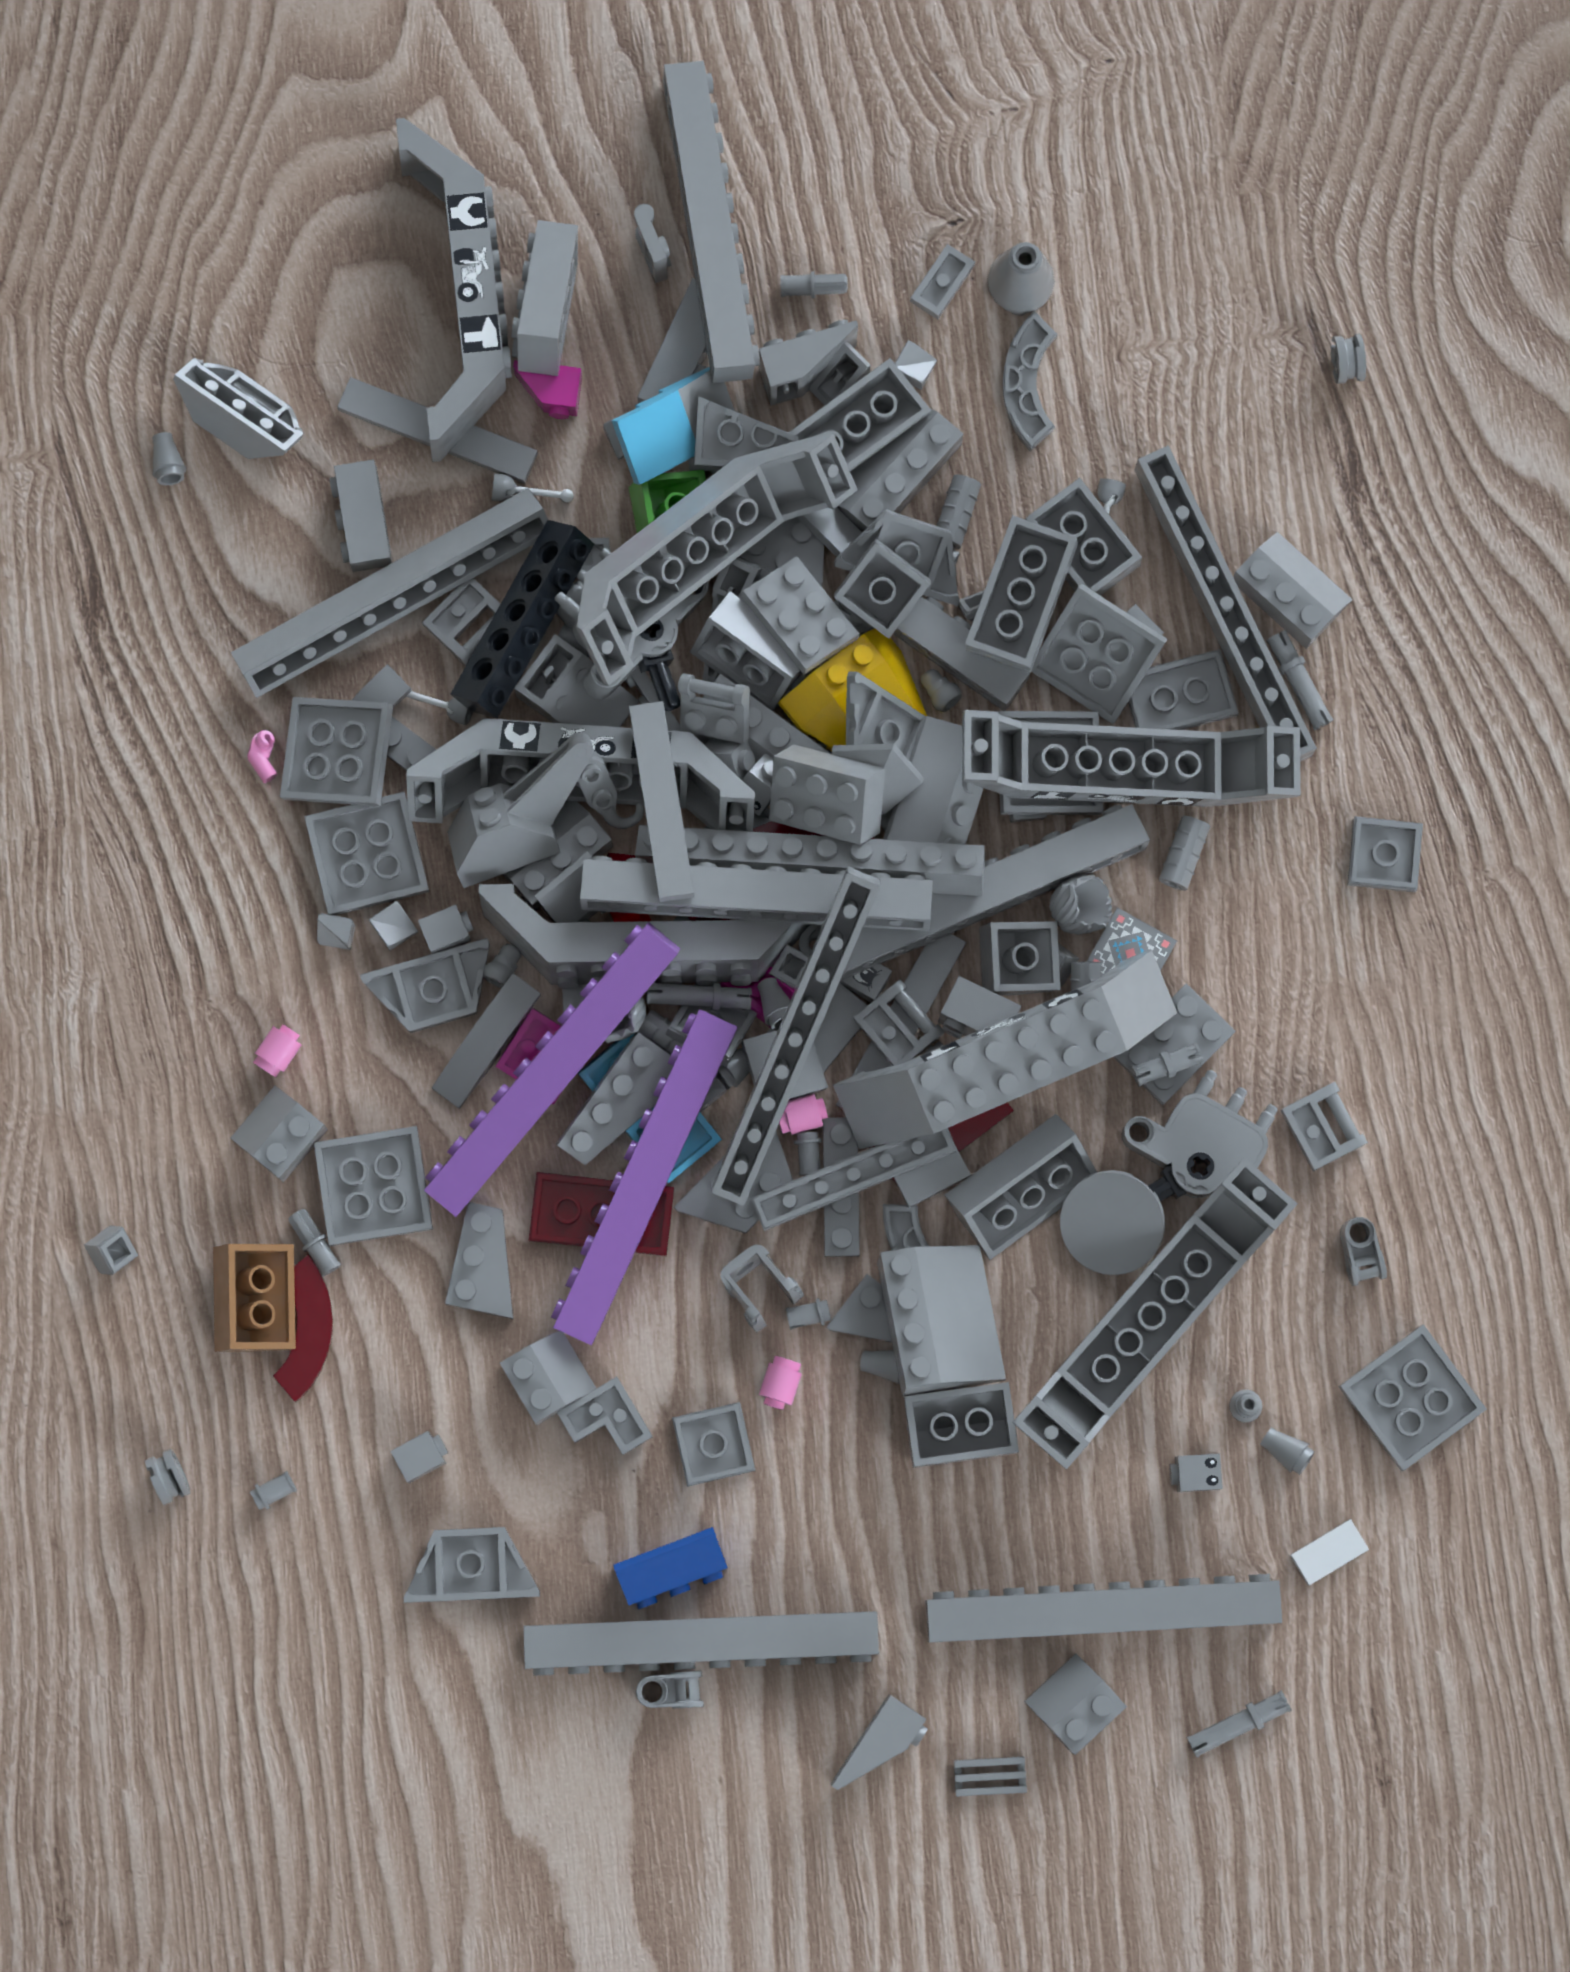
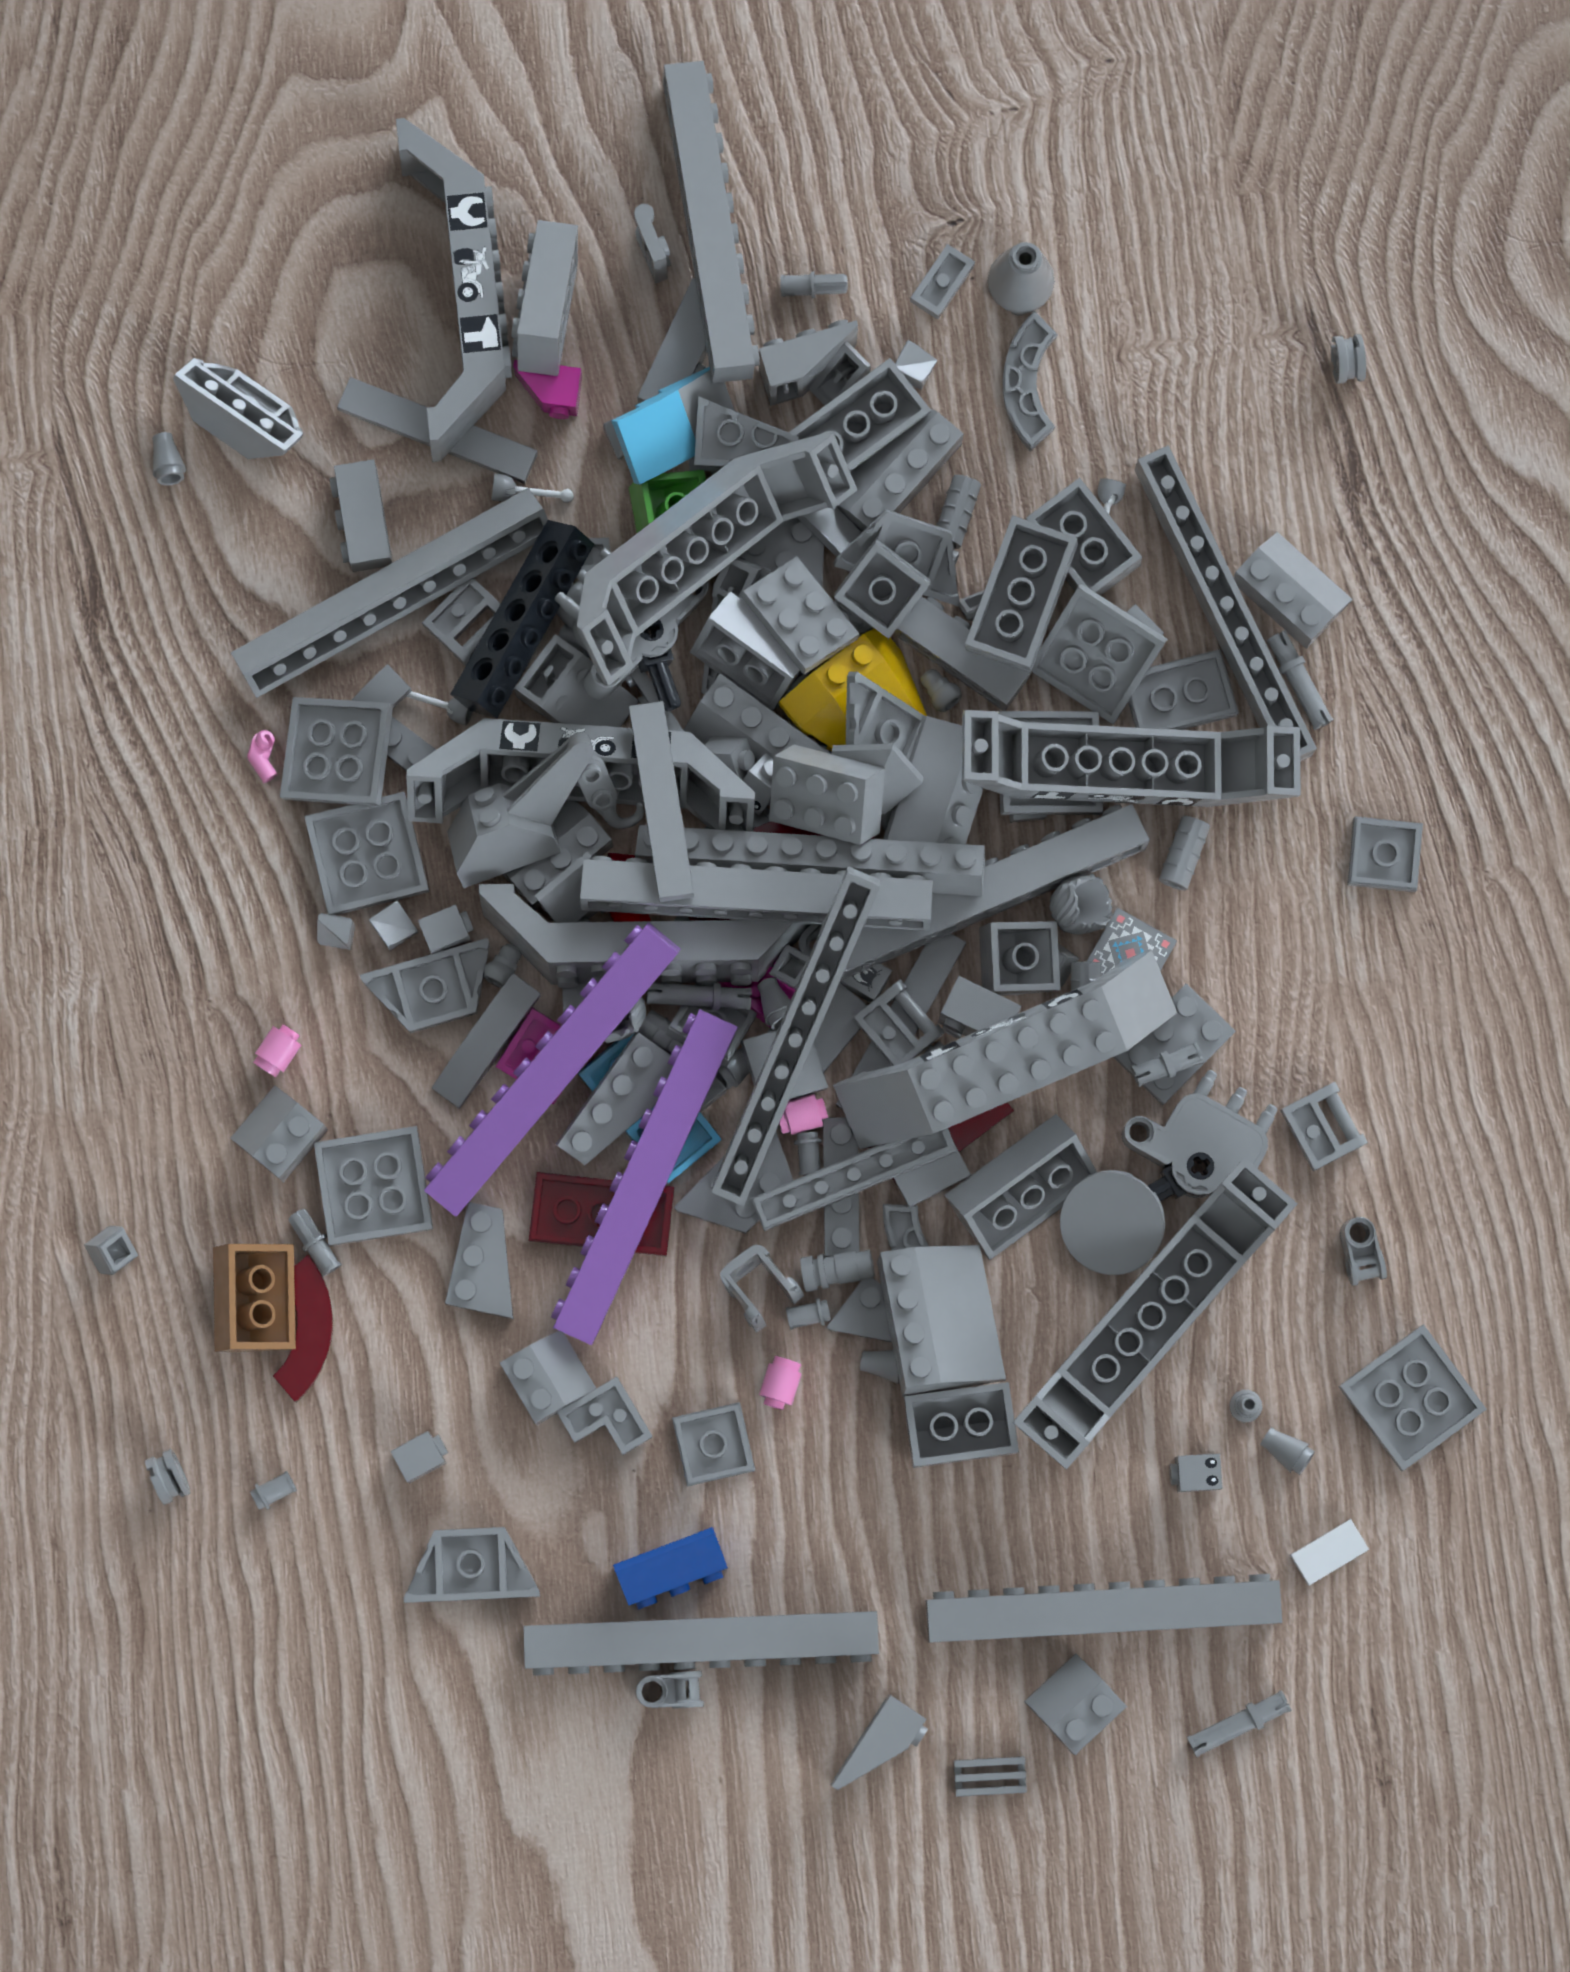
(714, 717): light grey plate -> none
(836, 1269): none -> light grey axle

